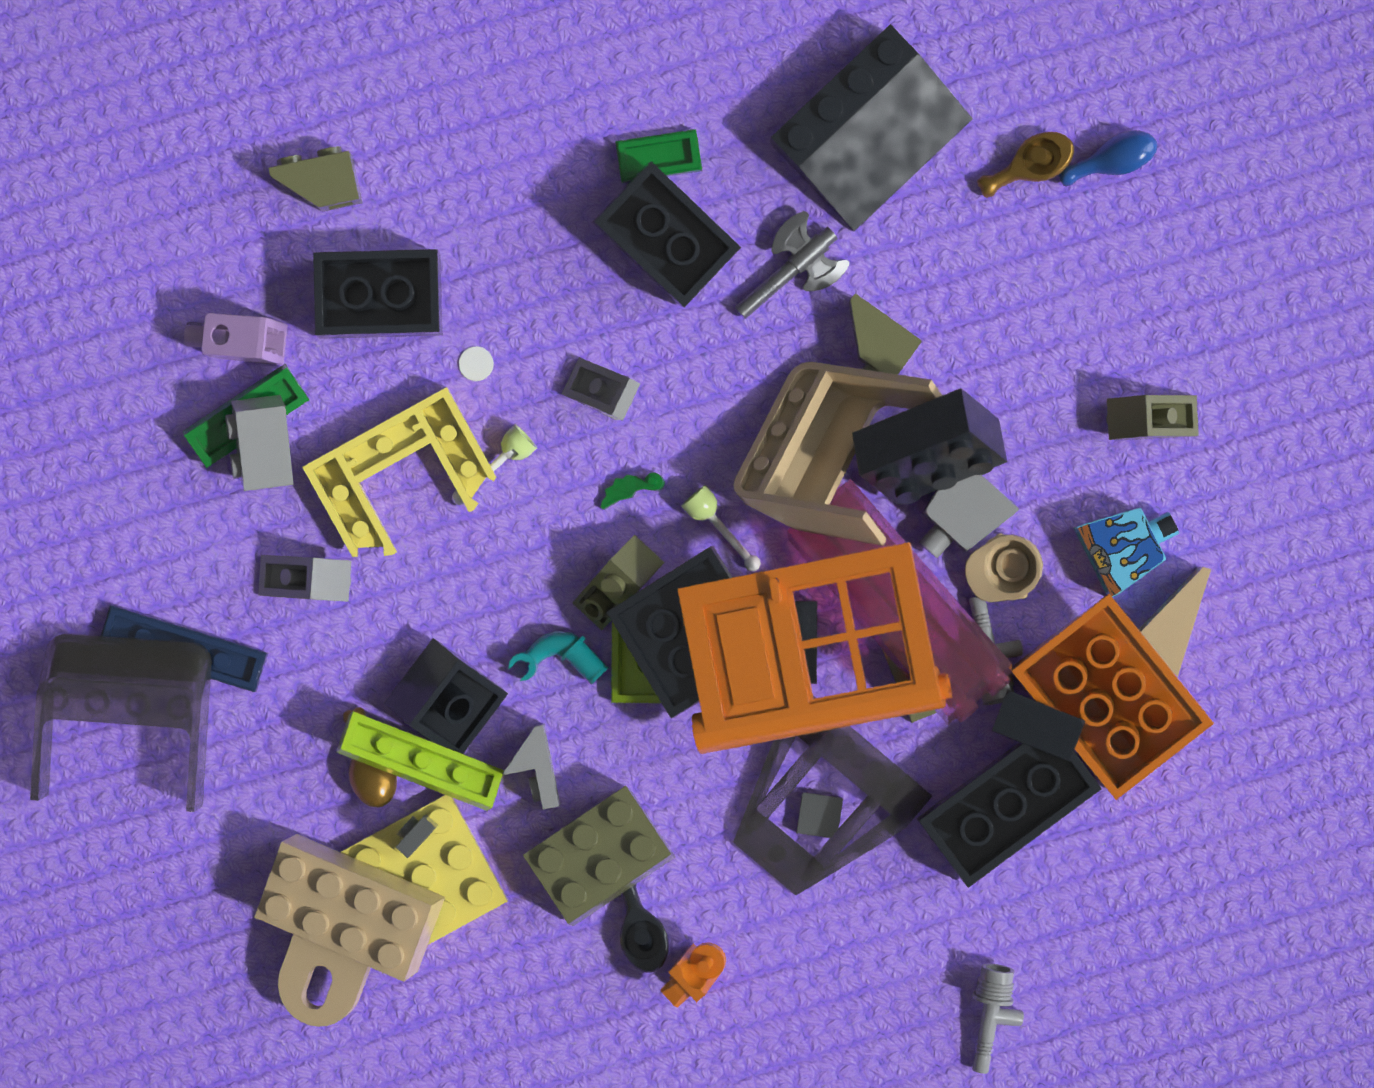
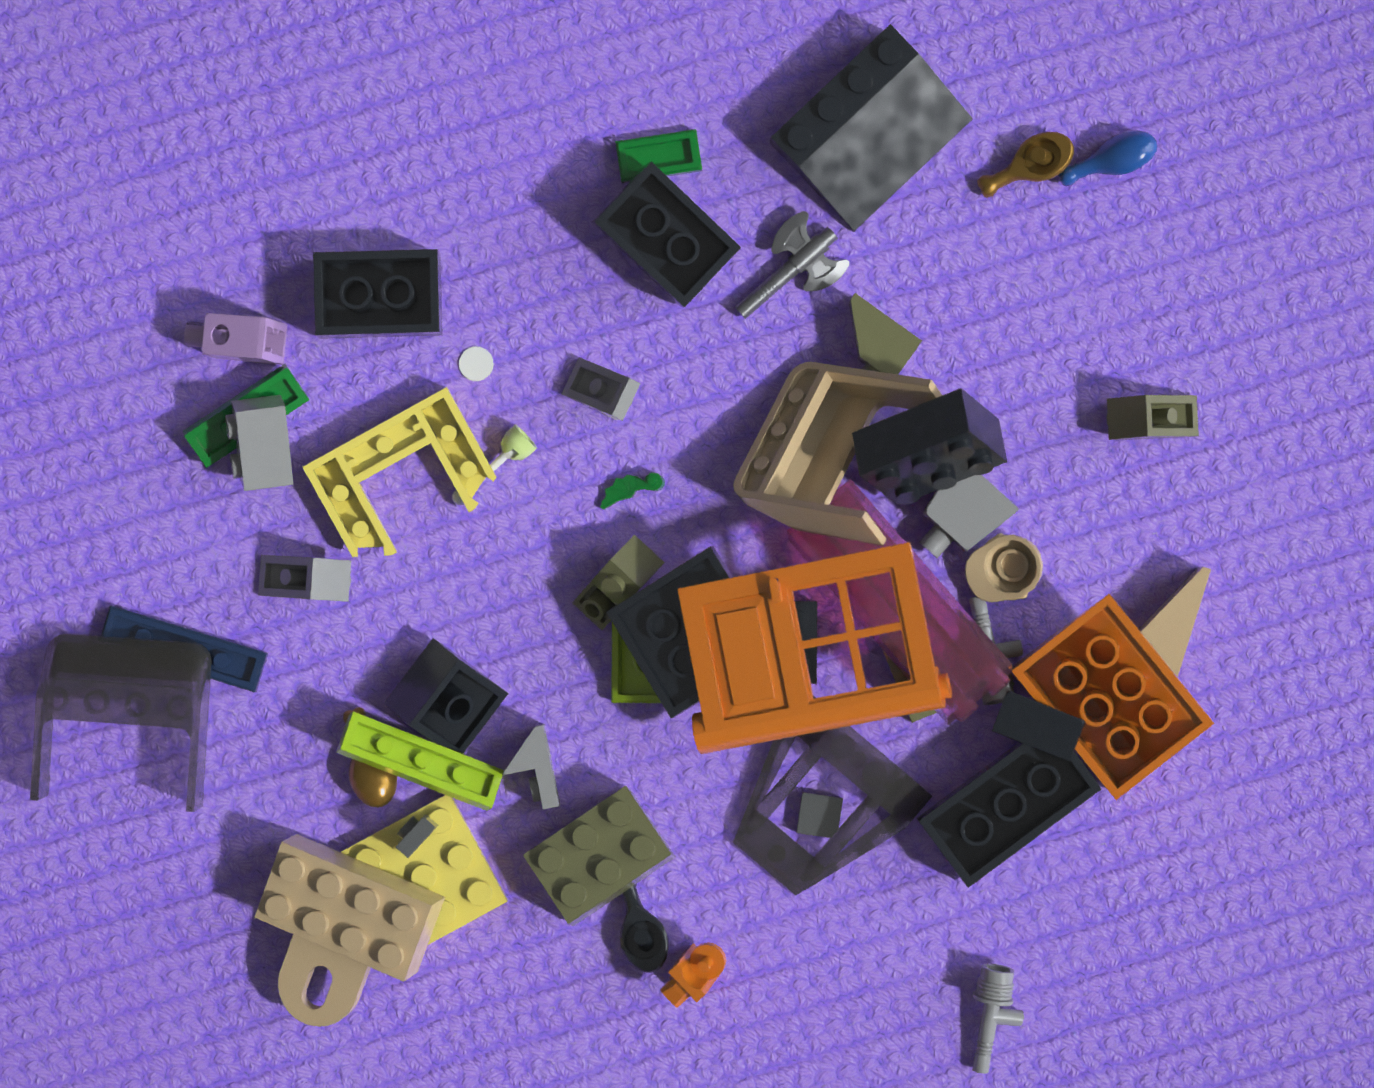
(322, 181): olive slope -> none
(567, 647): teal piece -> none
(703, 506): hinge -> none
(1125, 547): torso -> none

